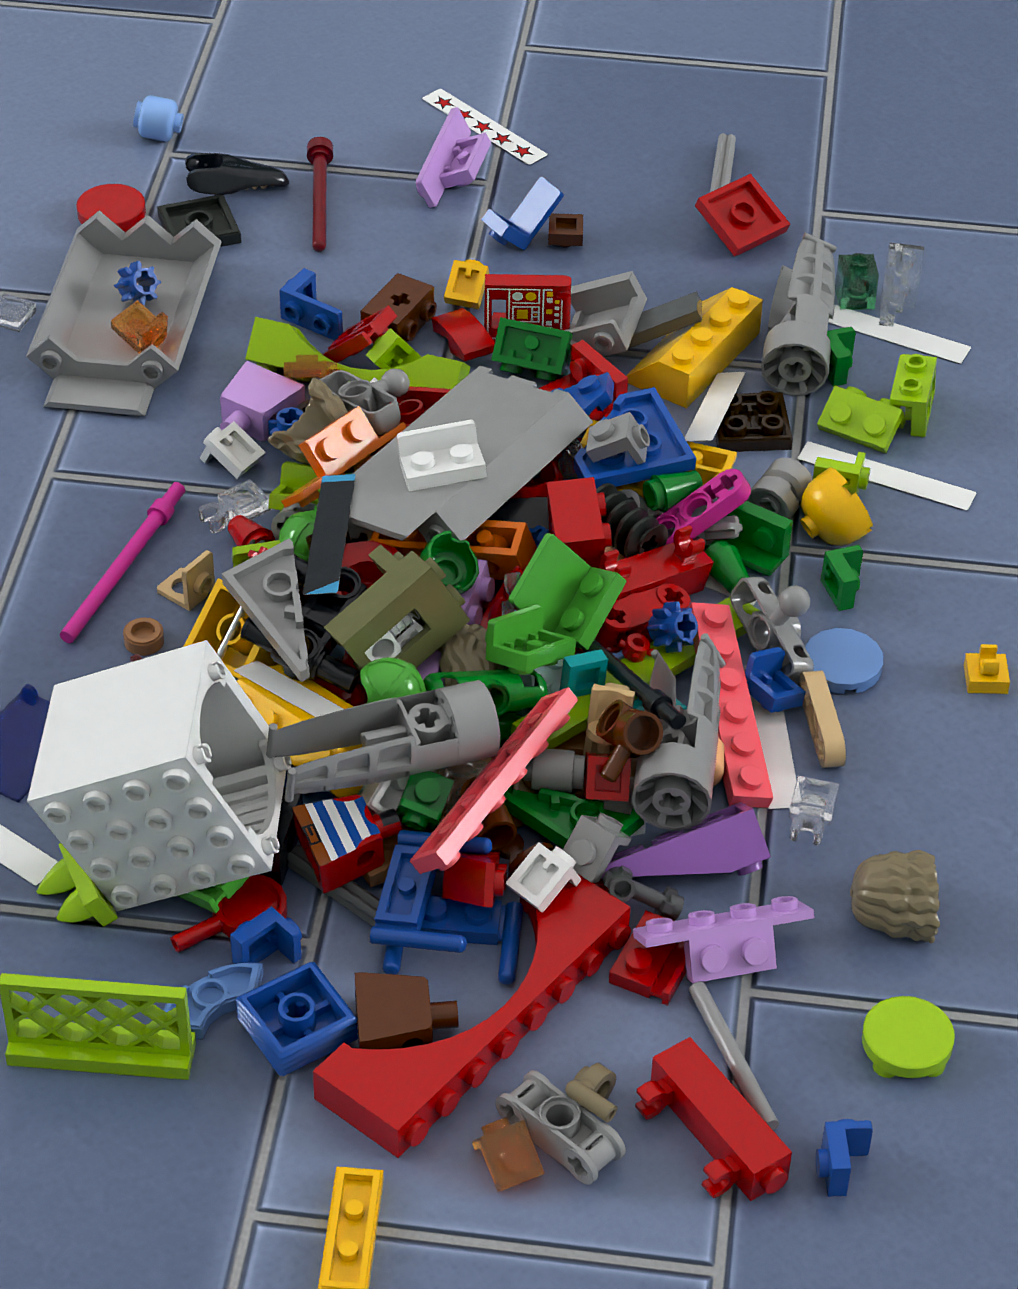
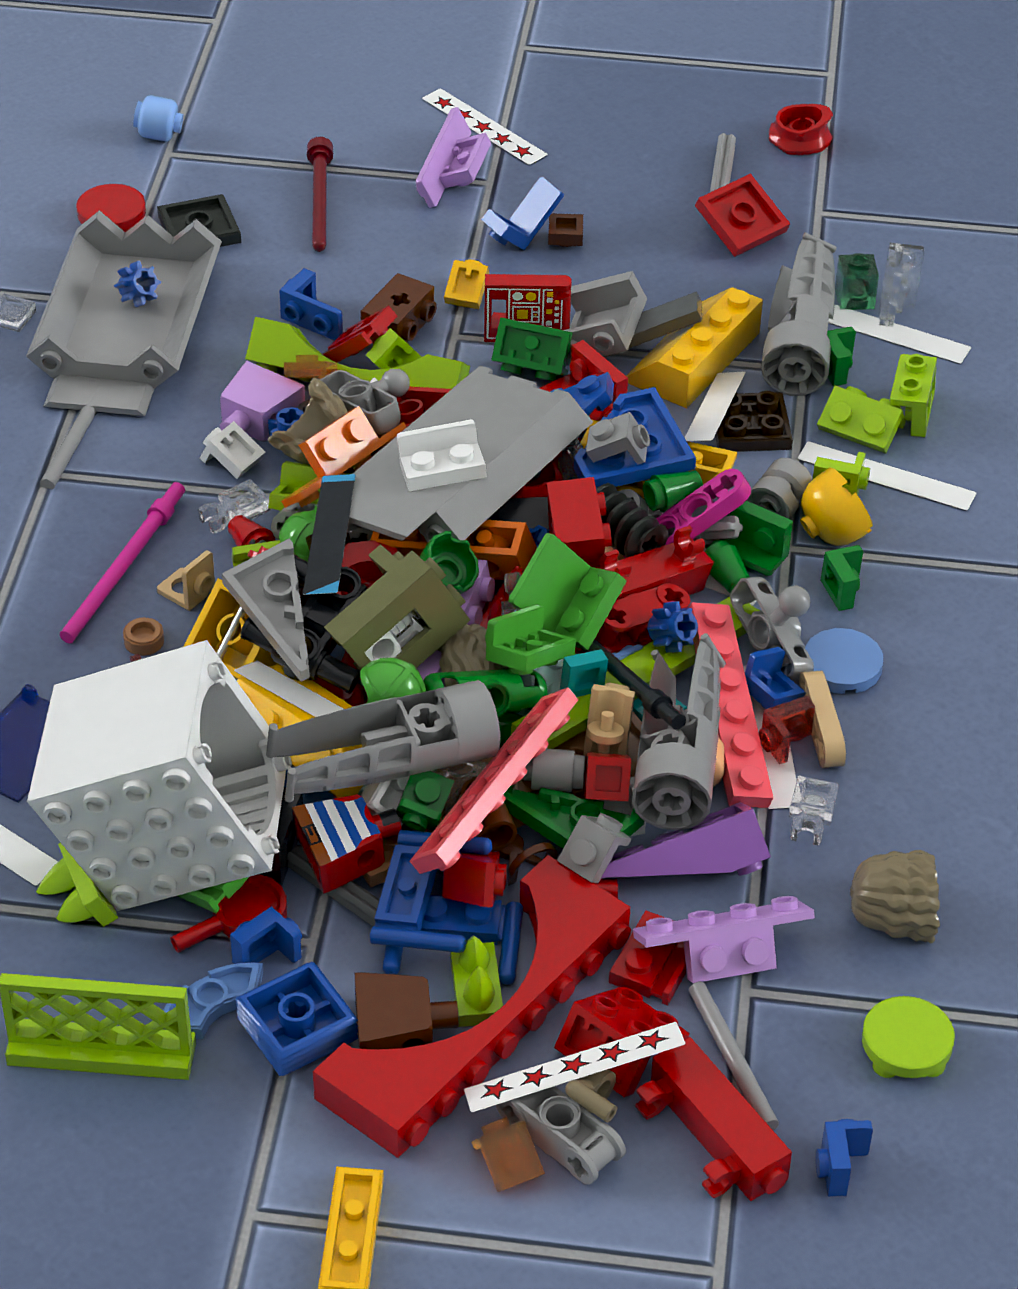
(69, 445): none -> light grey bar
(140, 327): clear orange bracket -> none
(229, 174): black animal -> none
(464, 333): red slope -> none
(476, 982): none -> lime tile
(543, 876): white bracket -> none
(574, 1066): none -> white sticker
(608, 1019): none -> red bracket
(620, 885): dark grey bar -> none
(630, 732): reddish brown piece -> none
(635, 647): red piece -> none
(786, 724): none -> clear red bracket
(801, 129): none -> red hat
(986, 671): yellow tile -> none

